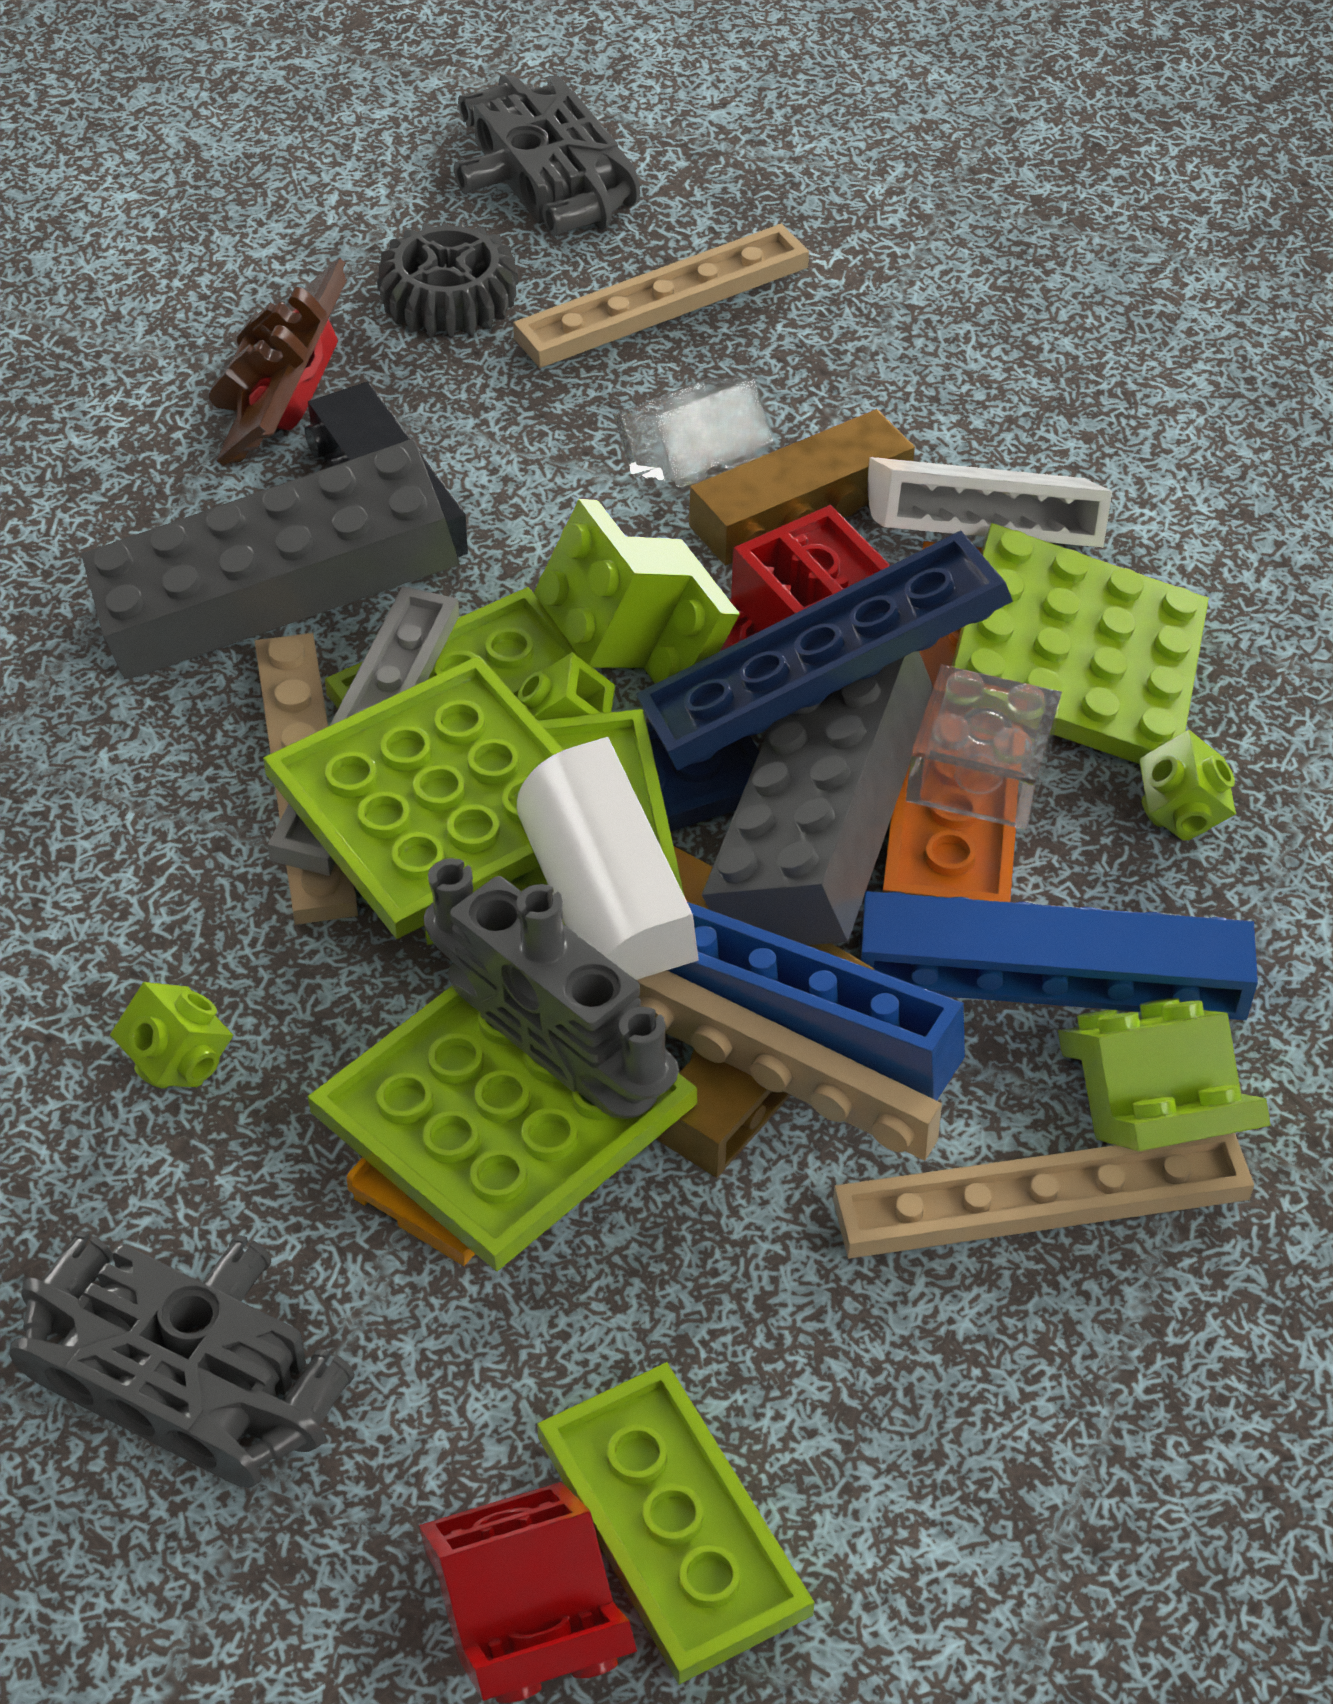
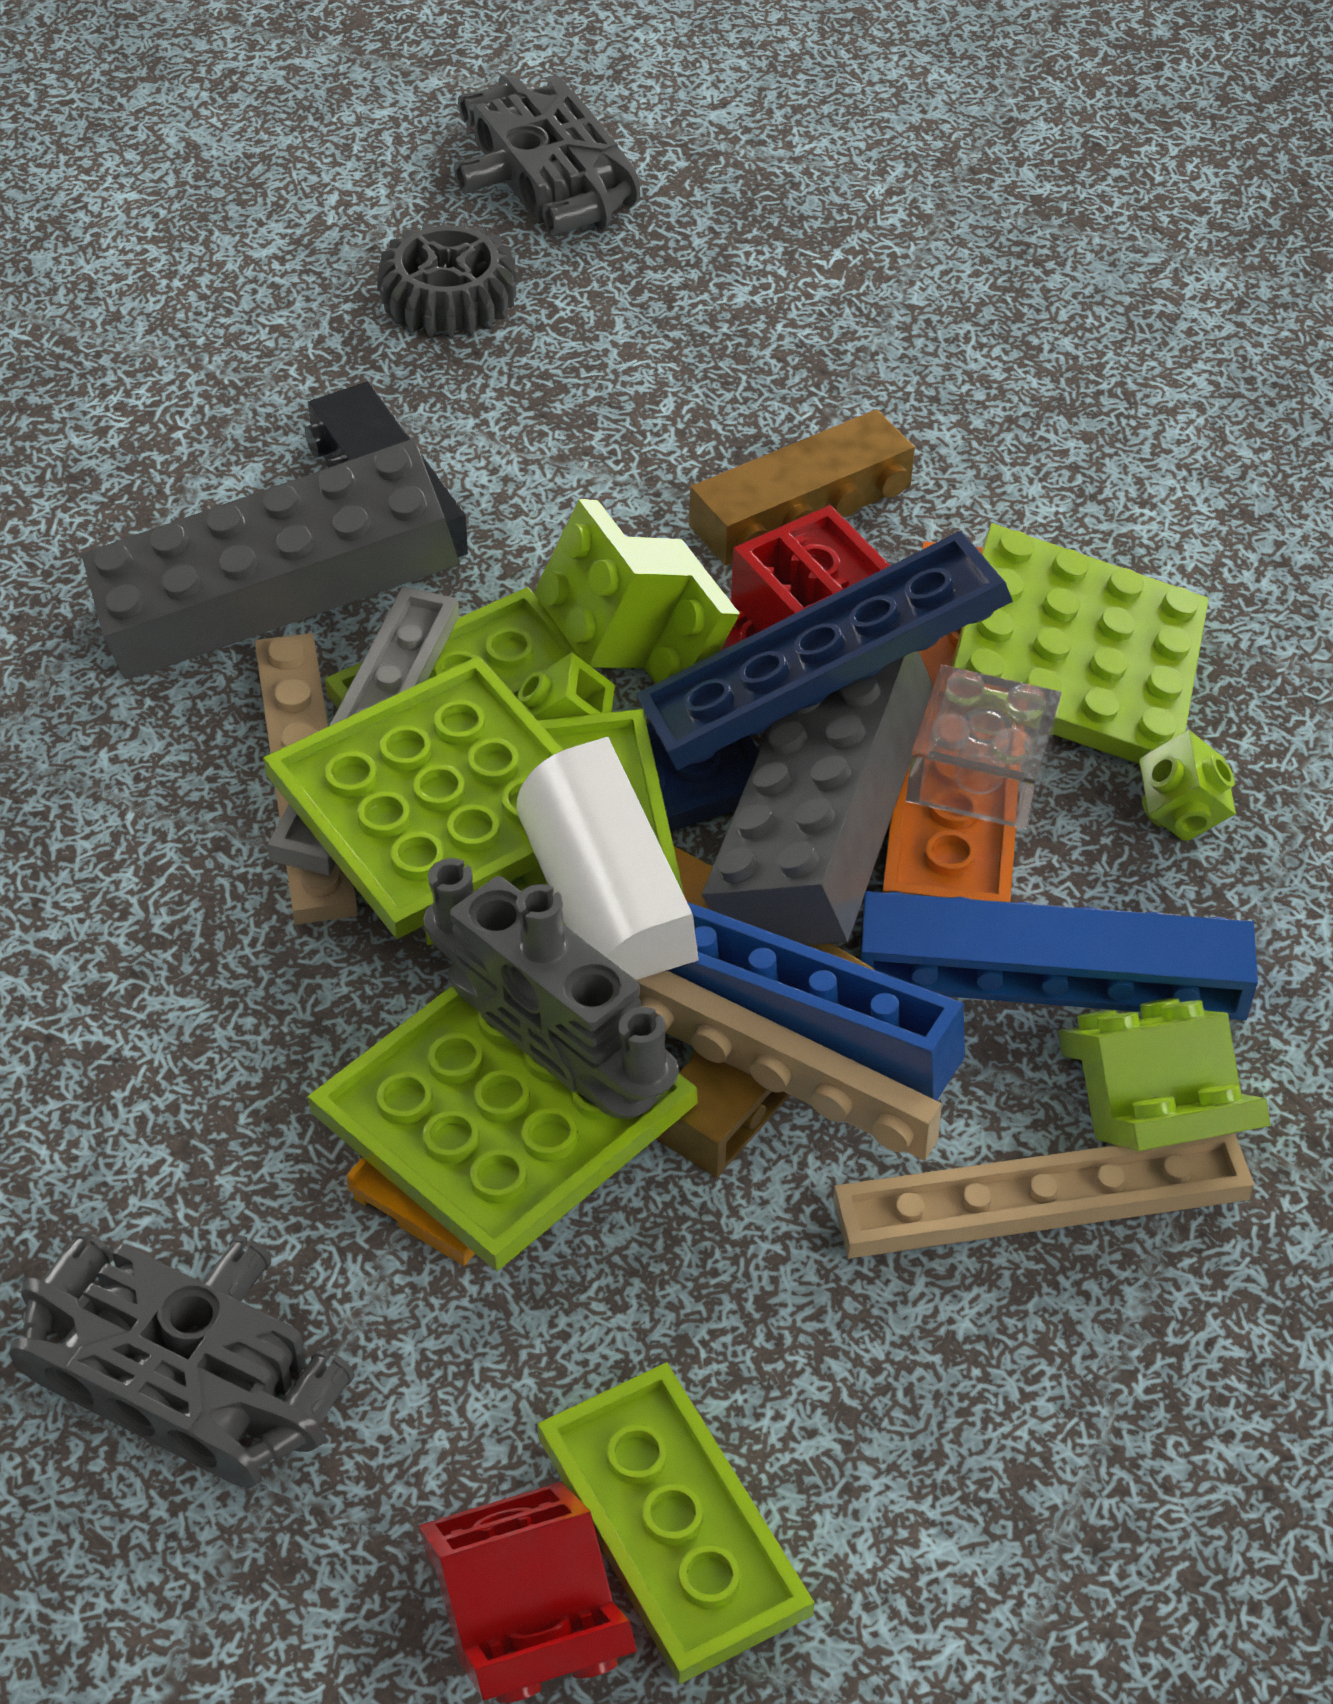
(171, 1035): lime brick -> none
(278, 364): reddish brown piece -> none
(660, 295): tan plate -> none
(694, 430): clear brick -> none
(972, 498): white brick -> none

